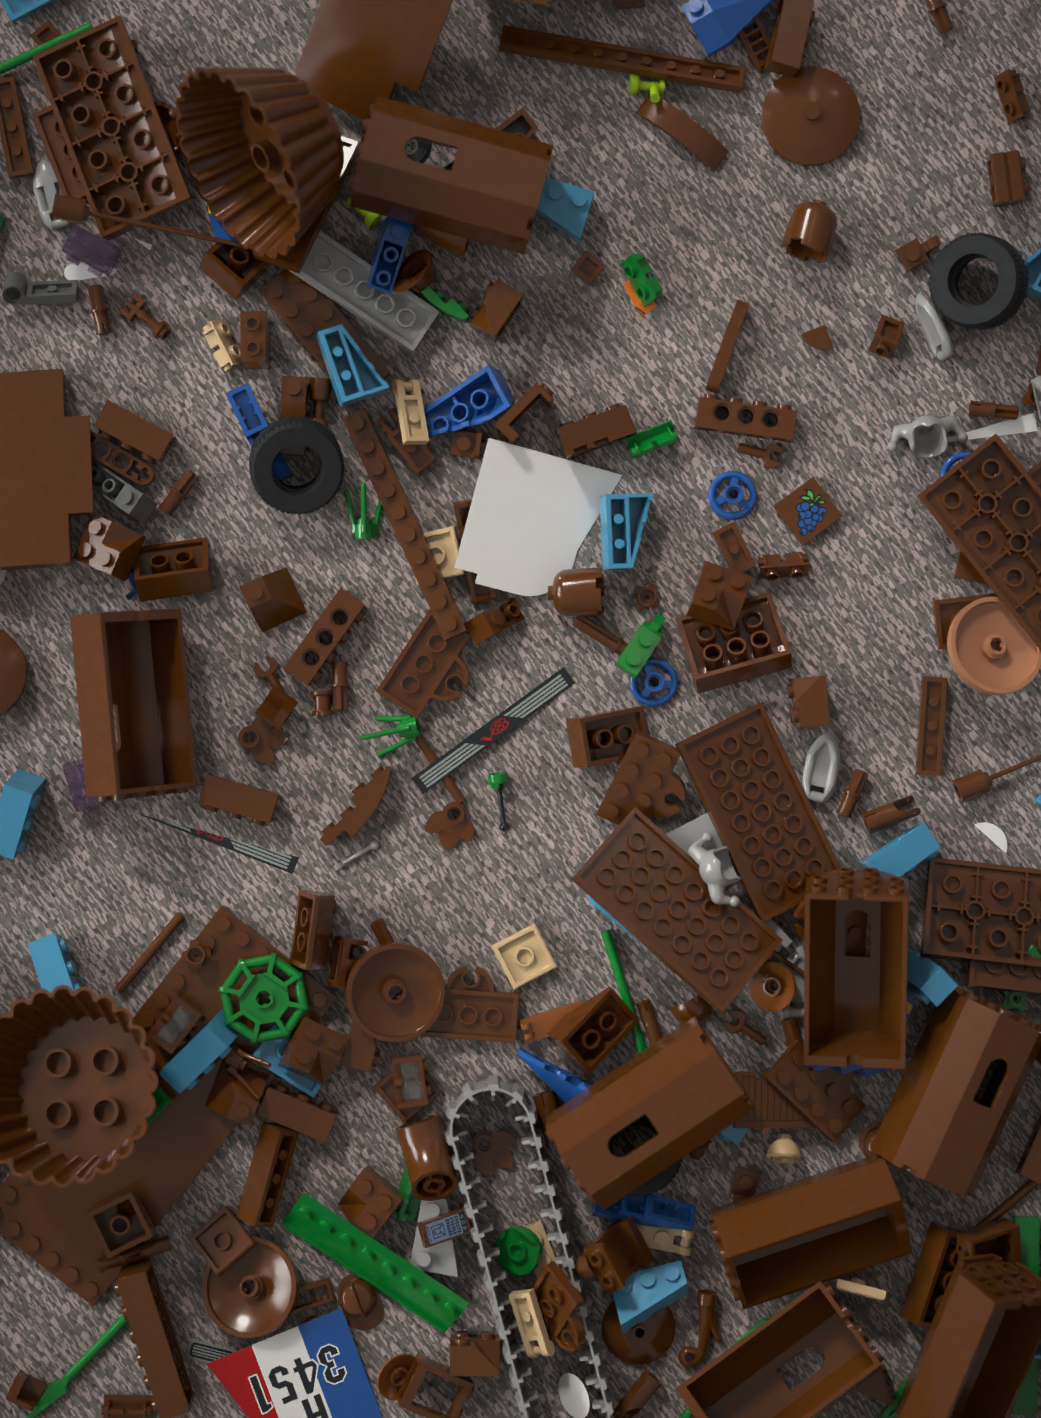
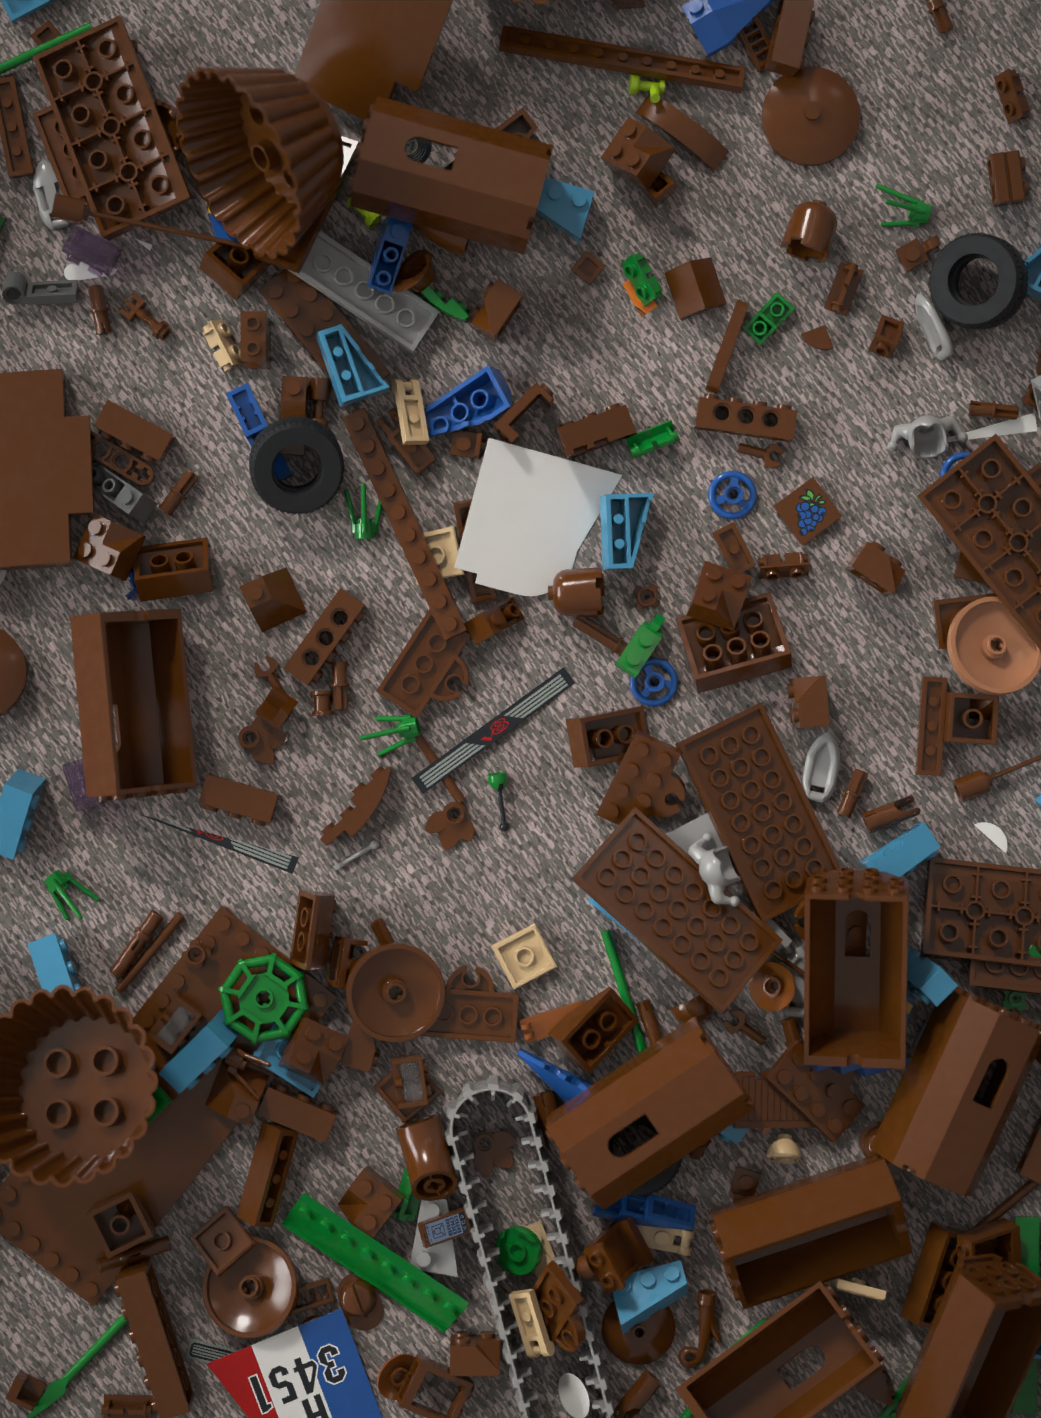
(58, 884): none -> green plant
(142, 935): none -> reddish brown pin
(637, 153): none -> reddish brown slope
(660, 189): none -> reddish brown slope
(695, 287): none -> reddish brown slope
(769, 318): none -> green slope
(843, 288): none -> reddish brown hinge
(876, 568): none -> reddish brown slope
(917, 210): none -> green plant
(971, 718): none -> reddish brown slope

